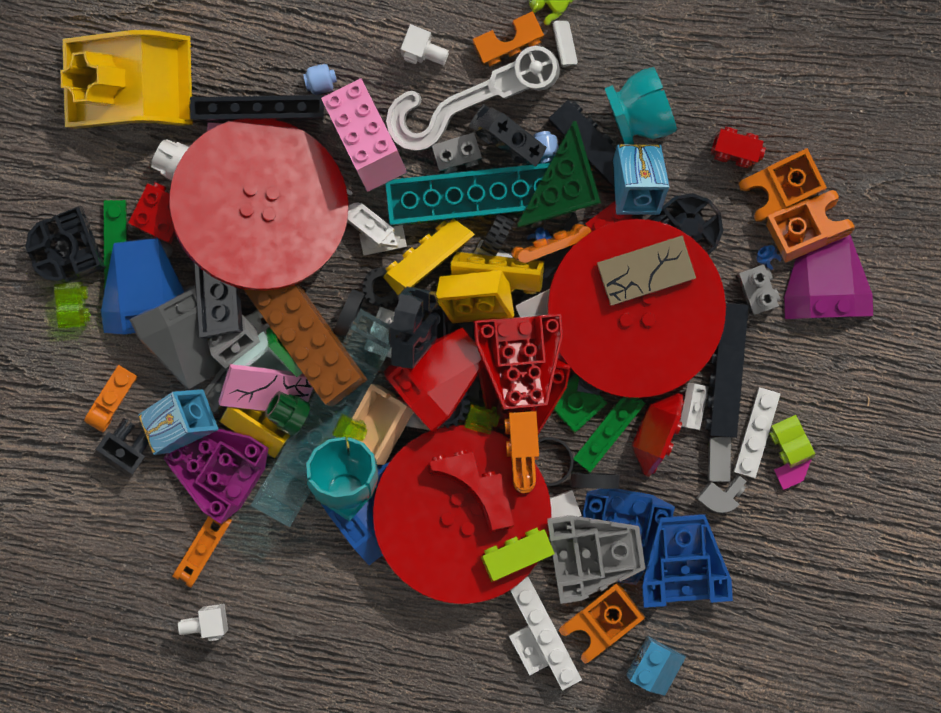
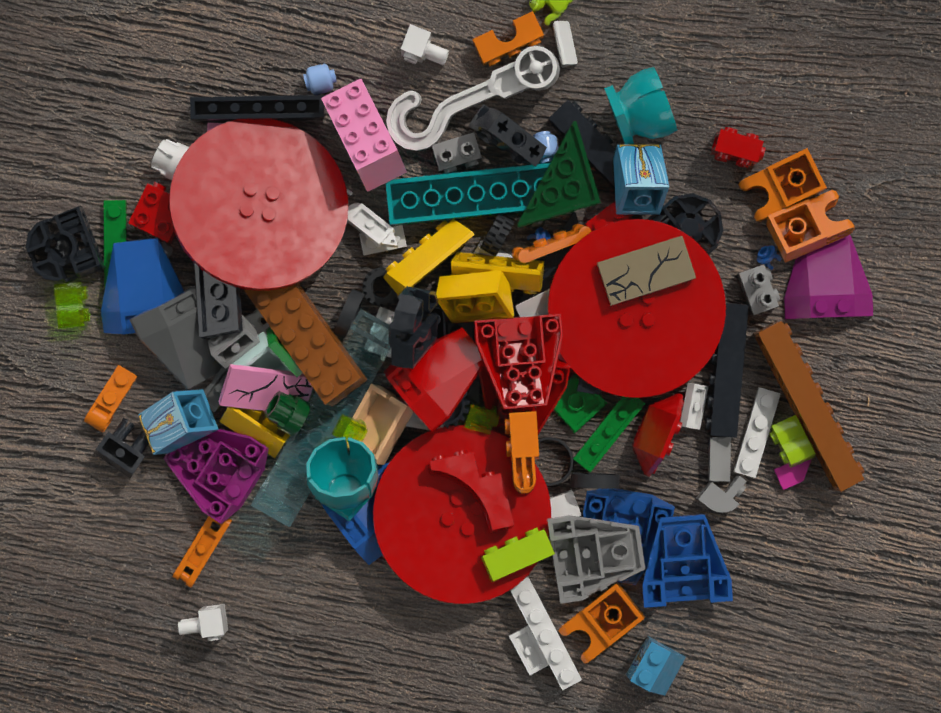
(127, 79): yellow piece -> none
(808, 406): none -> dark orange brick

